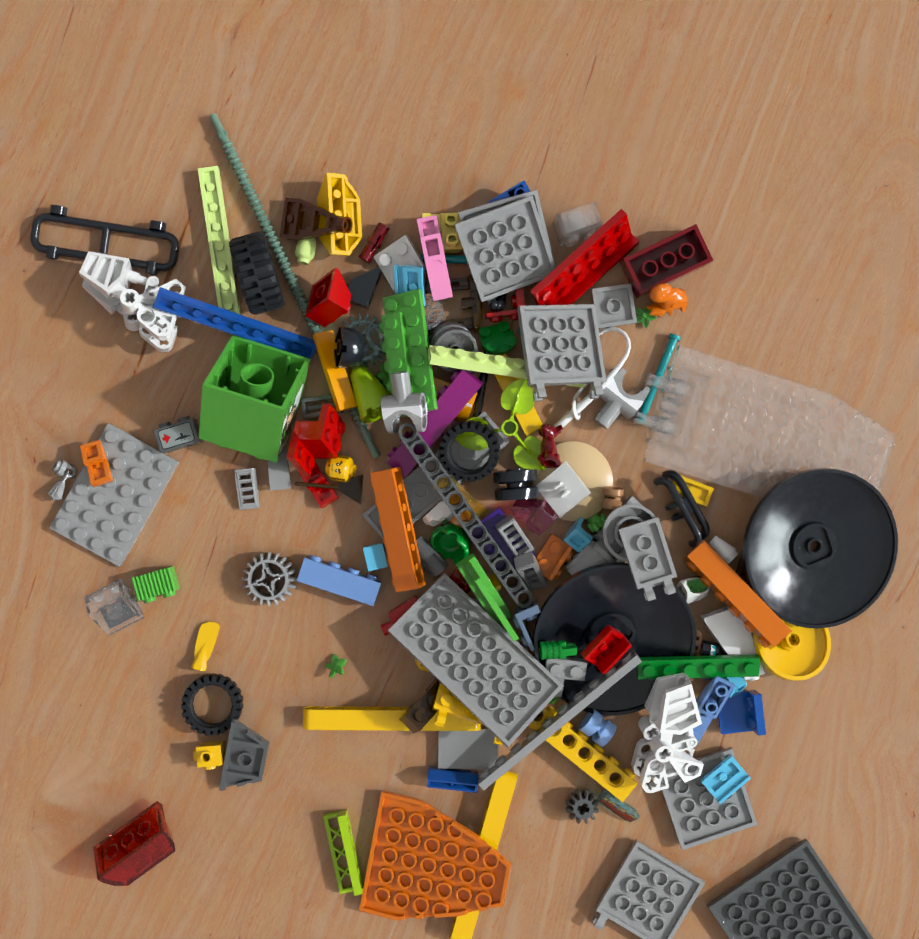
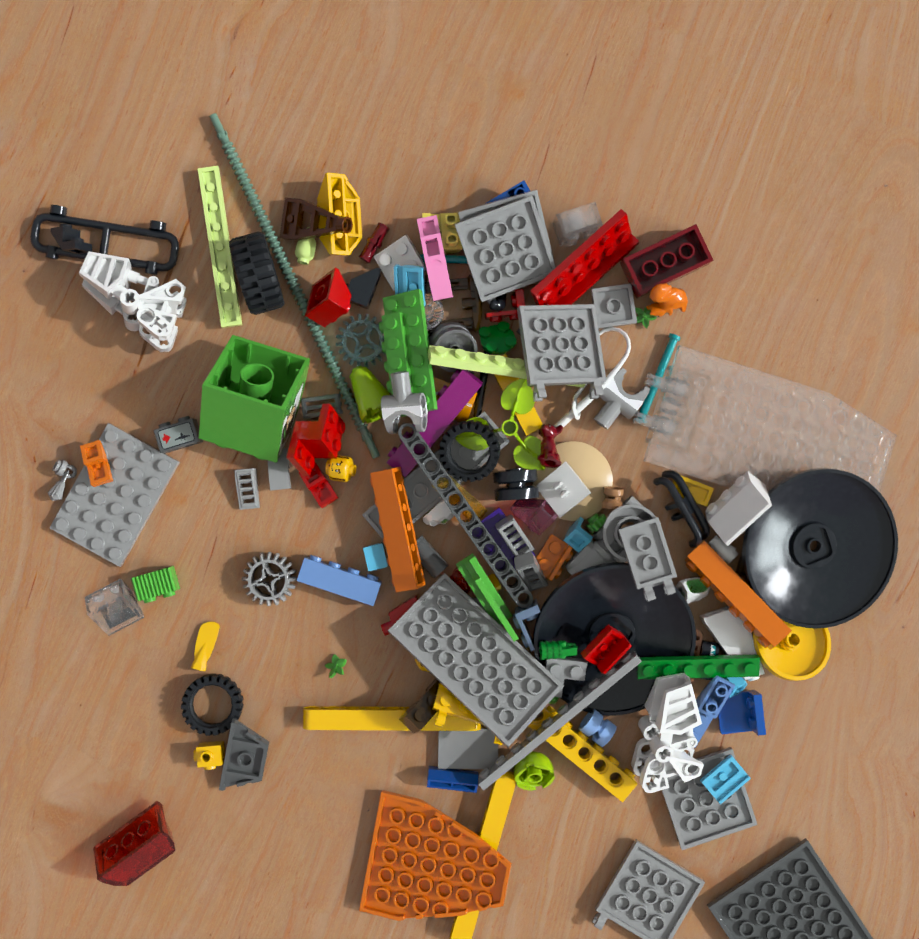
(70, 240): none -> black slope
(233, 323): blue plate -> none
(336, 376): light orange tile -> none
(345, 833): lime fence -> none
(349, 347): black cylinder -> none
(351, 488): dark brown piece -> none
(383, 375): bright green plant -> none
(451, 542): green piece -> none
(534, 771): none -> lime cylinder
(578, 800): dark grey gear -> none
(619, 808): clear light blue slope -> none
(738, 507): none -> white slope

